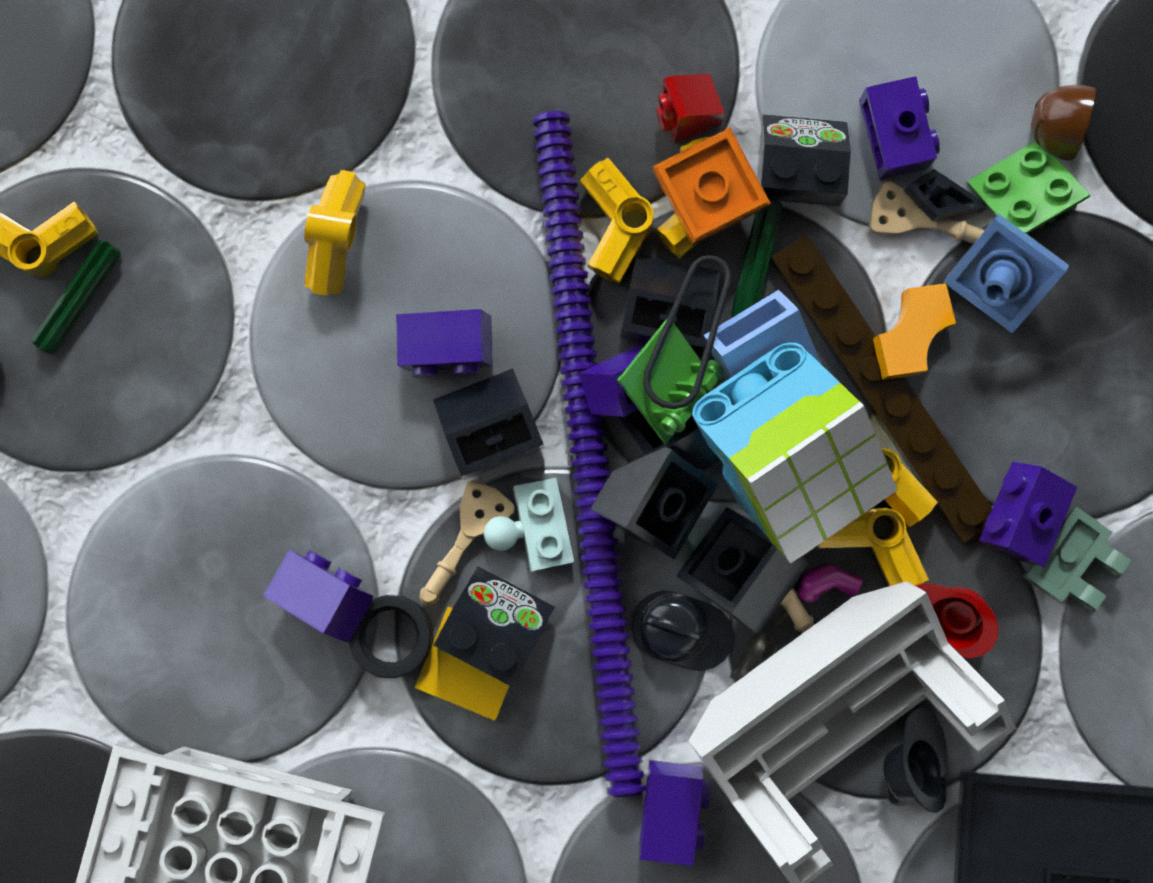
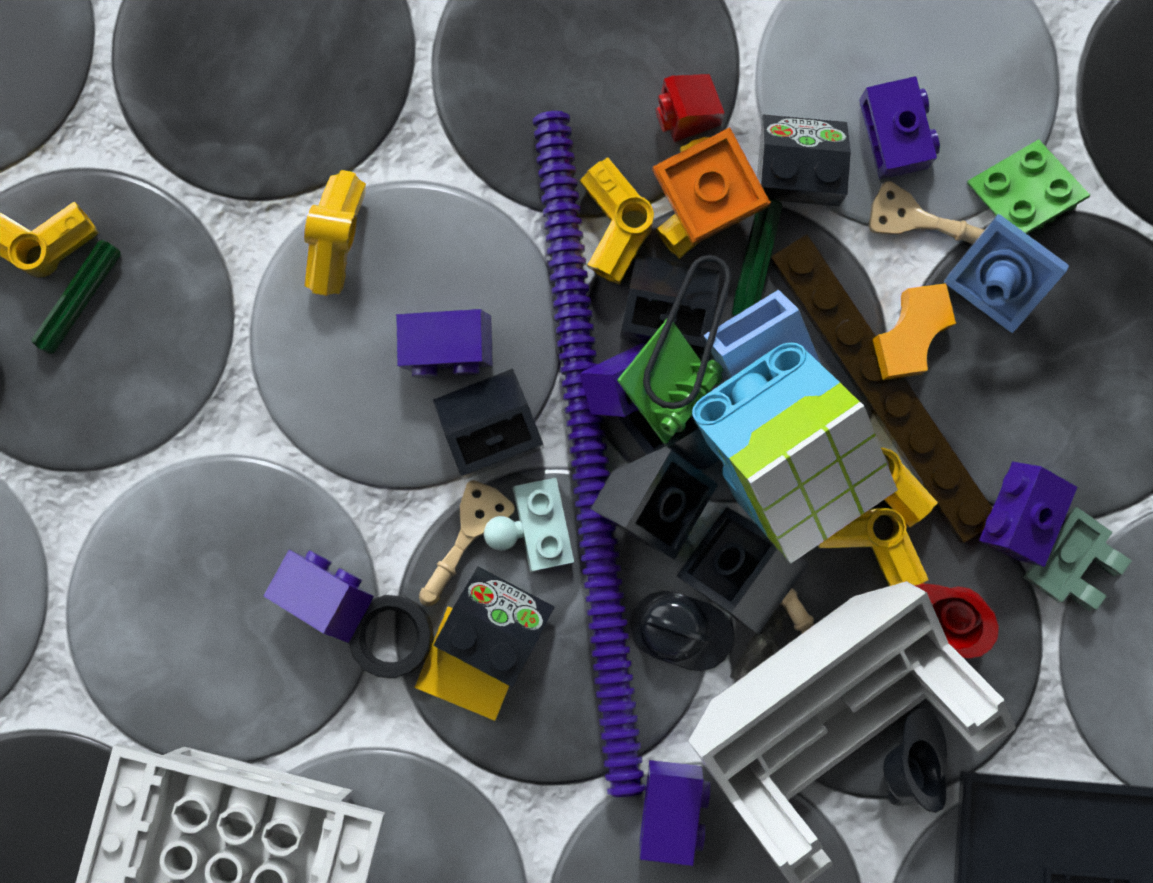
(826, 578): magenta arm -> none
(942, 197): black piece -> none
(1062, 119): reddish brown helmet -> none

